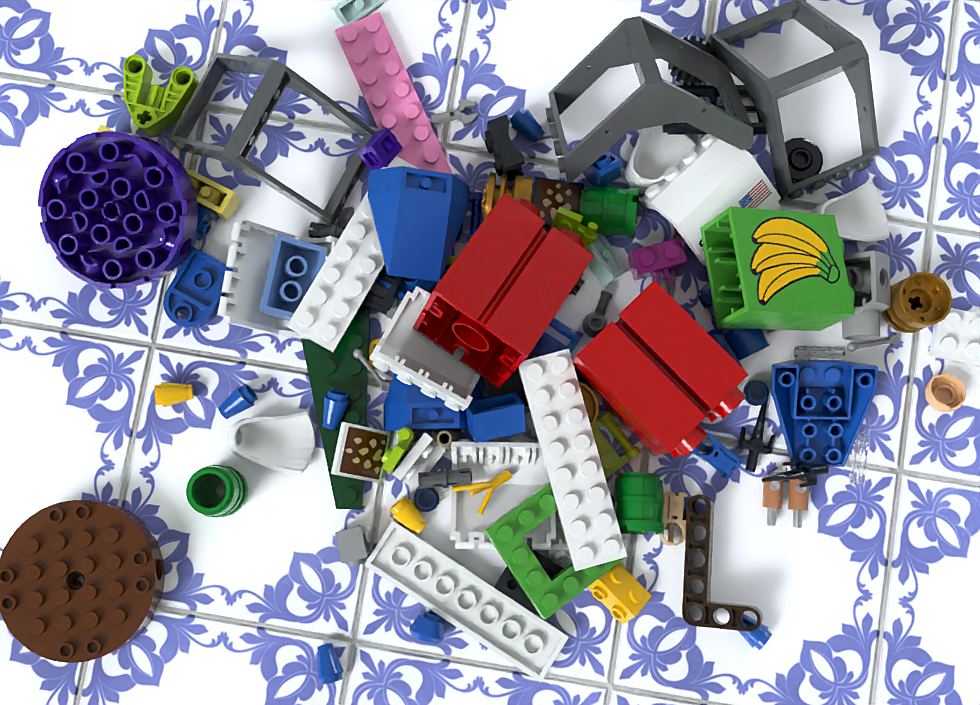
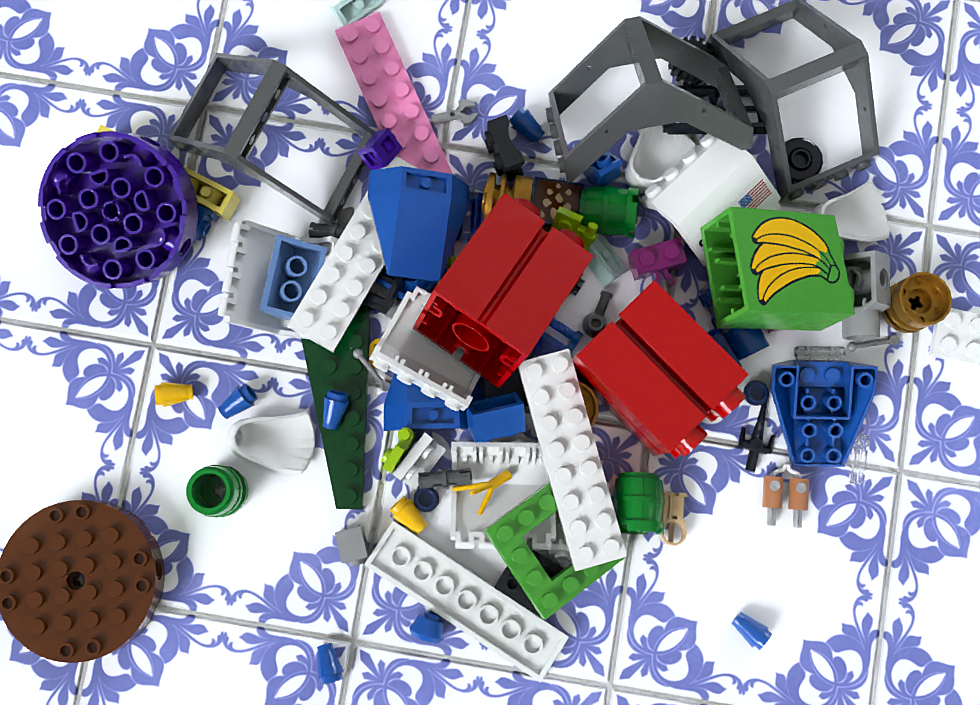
(154, 106): lime connector -> none
(196, 287): blue plate -> none
(360, 452): slope -> none
(454, 436): dark tan cone -> none
(609, 458): lime plate -> none
(620, 593): yellow bracket -> none
(704, 573): dark brown beam -> none
(718, 457): blue piece -> none
(801, 472): black piece -> none
(945, 393): light nougat hair -> none

